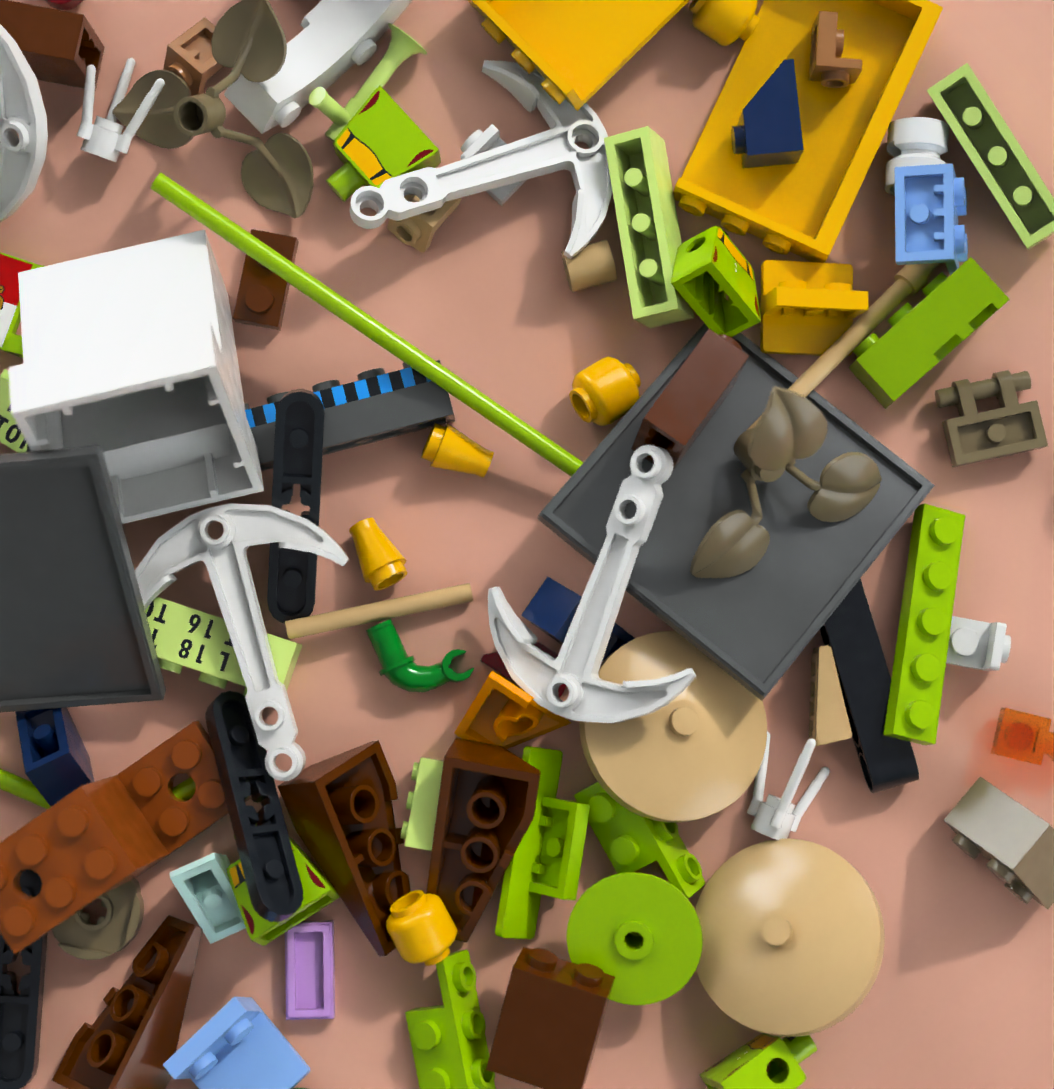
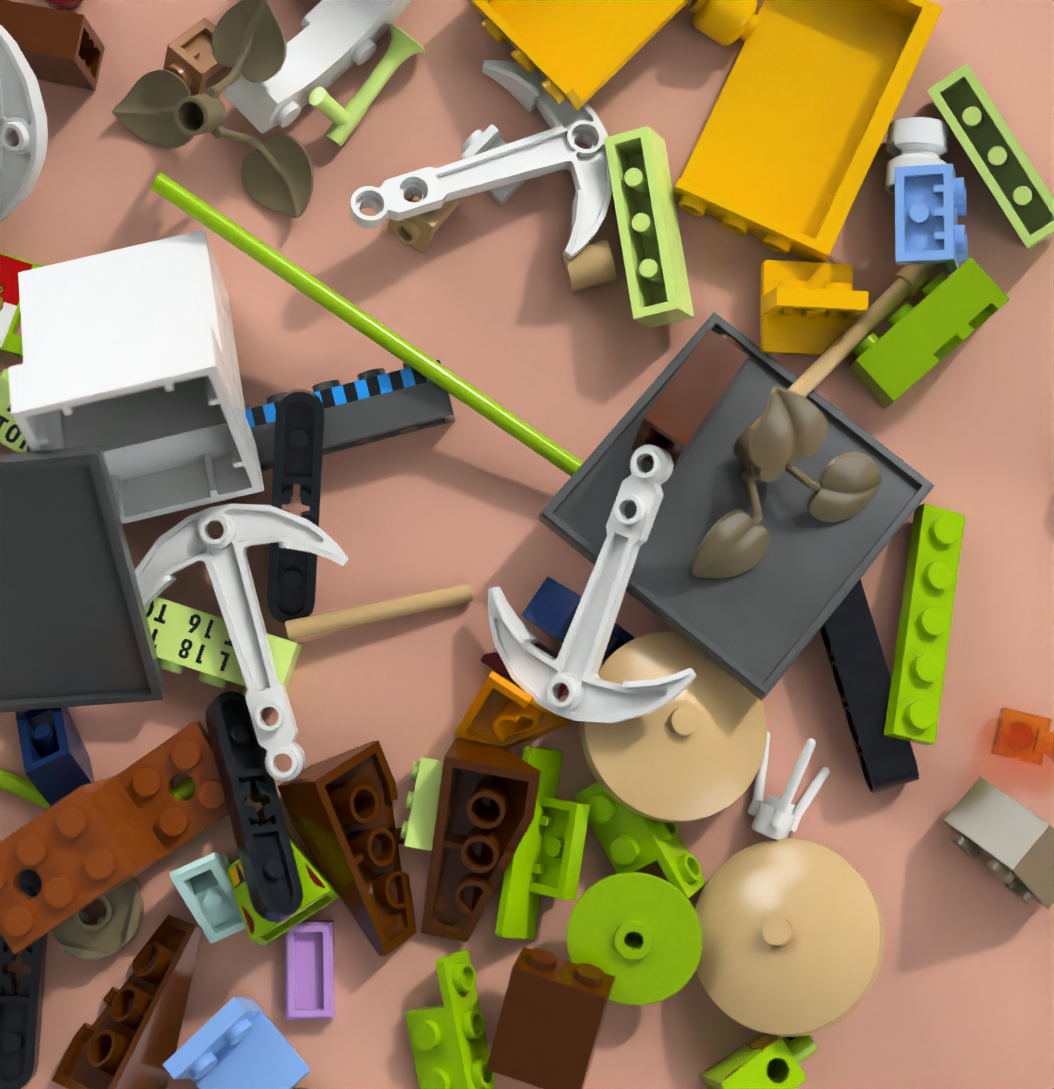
(105, 135): white plant -> none
(261, 292): reddish brown plate -> none
(378, 557): yellow cone -> none
(379, 146): lime torso -> none
(403, 670): green piece -> none
(421, 928): yellow head -> none
(454, 451): yellow cone -> none
(605, 391): yellow head -> none
(707, 271): lime torso -> none
(771, 123): dark blue slope -> none
(826, 54): medium nougat bracket -> none
(827, 708): tan slope -> none
(978, 644): white bracket -> none
(995, 432): dark tan plate -> none

